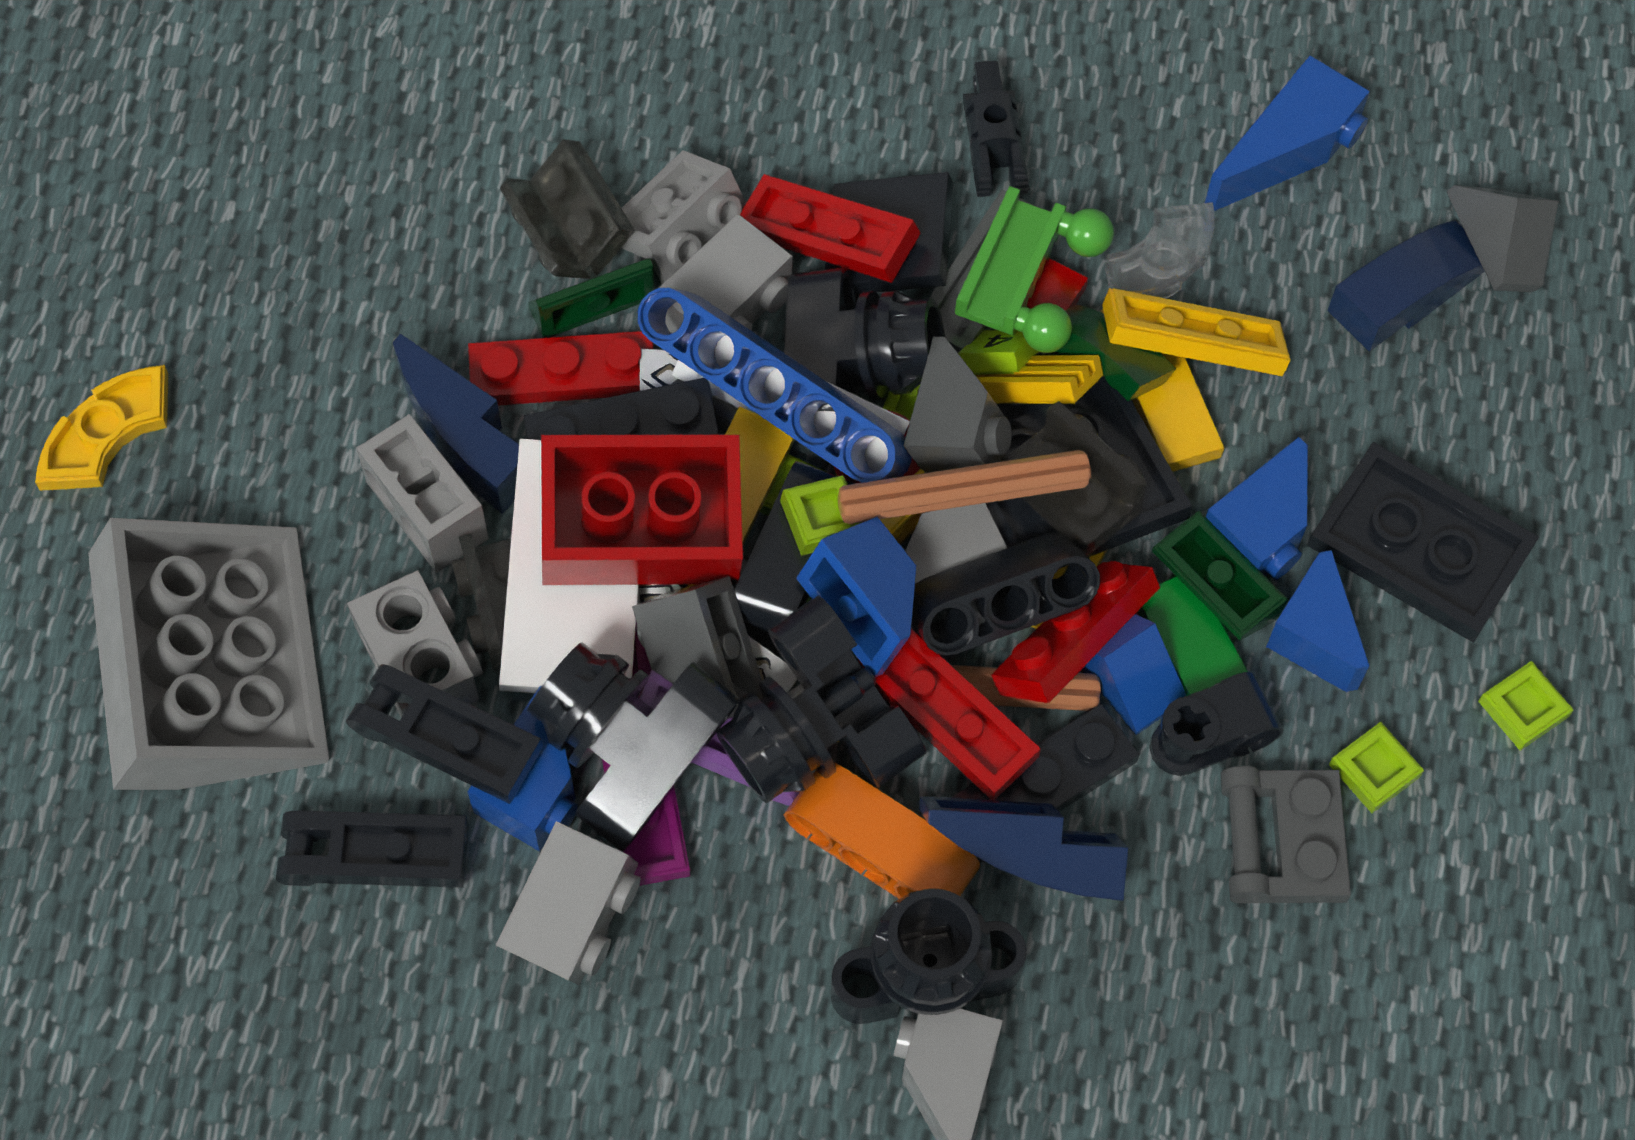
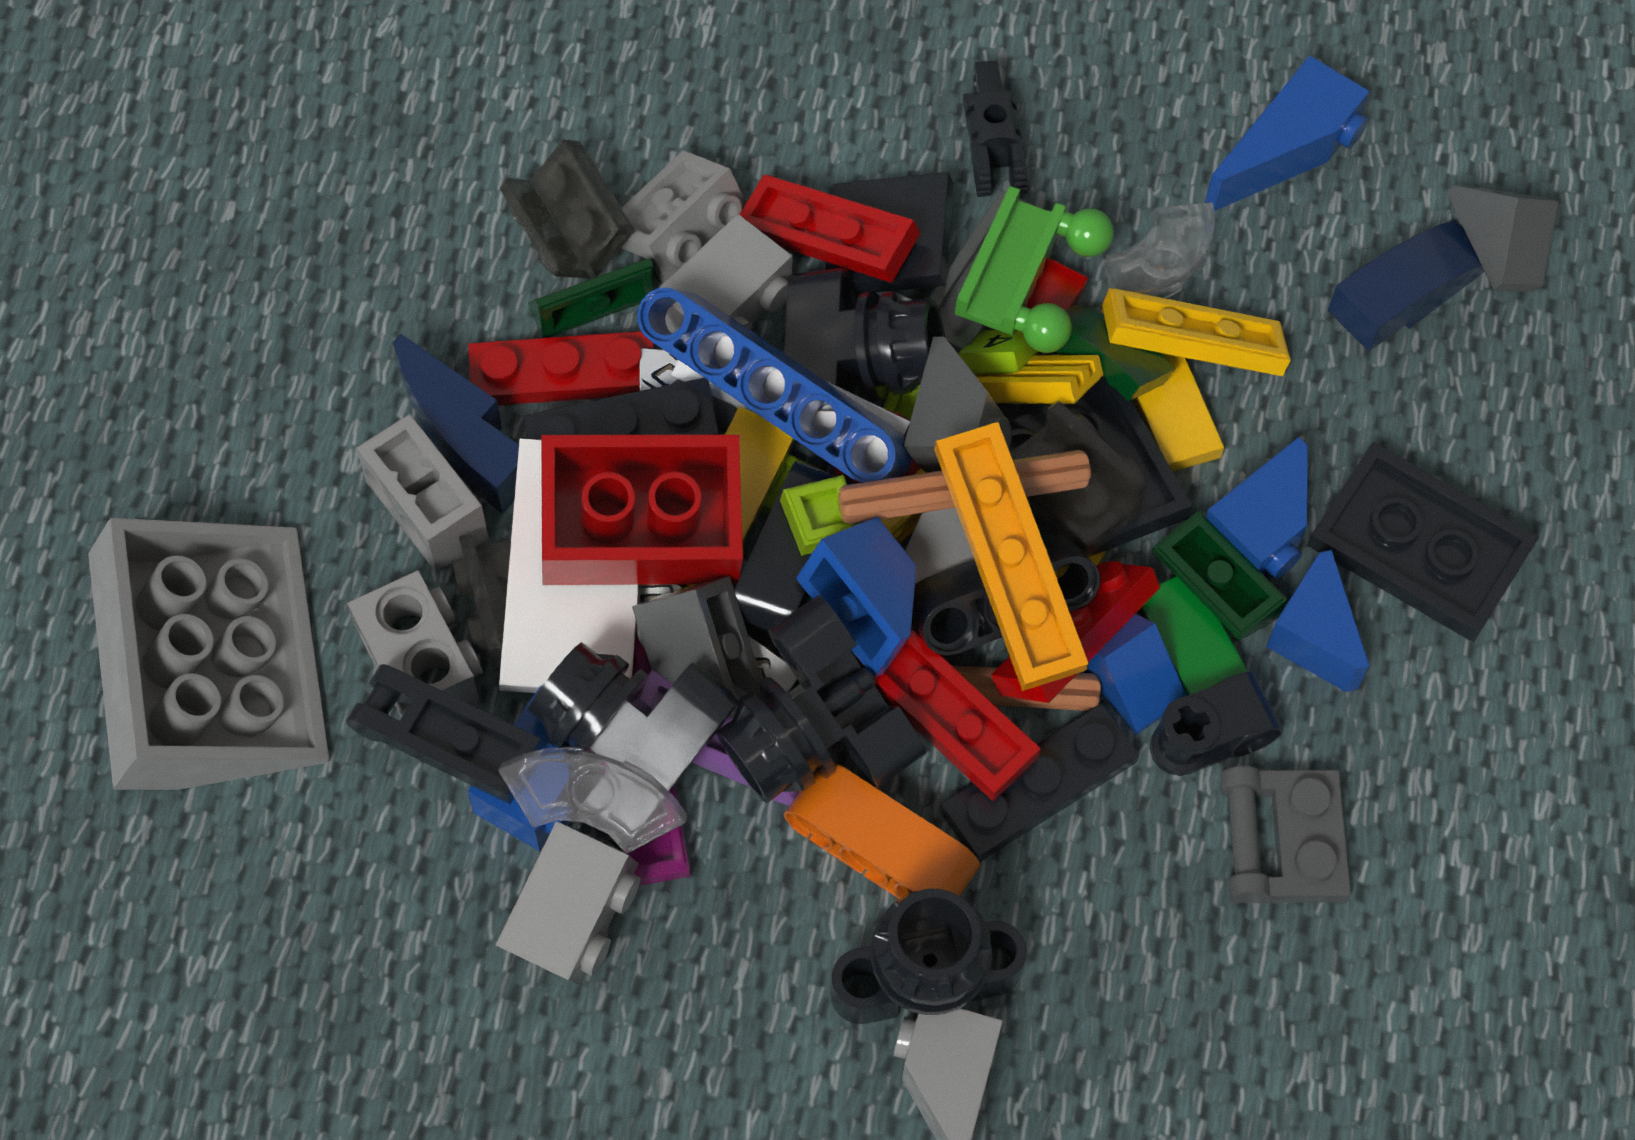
(100, 426): yellow tile -> none
(374, 849): black plate -> none
(592, 790): none -> clear tile
(1010, 556): none -> light orange plate
(1031, 844): dark blue slope -> none
(1376, 767): lime tile -> none
(1525, 705): lime tile -> none

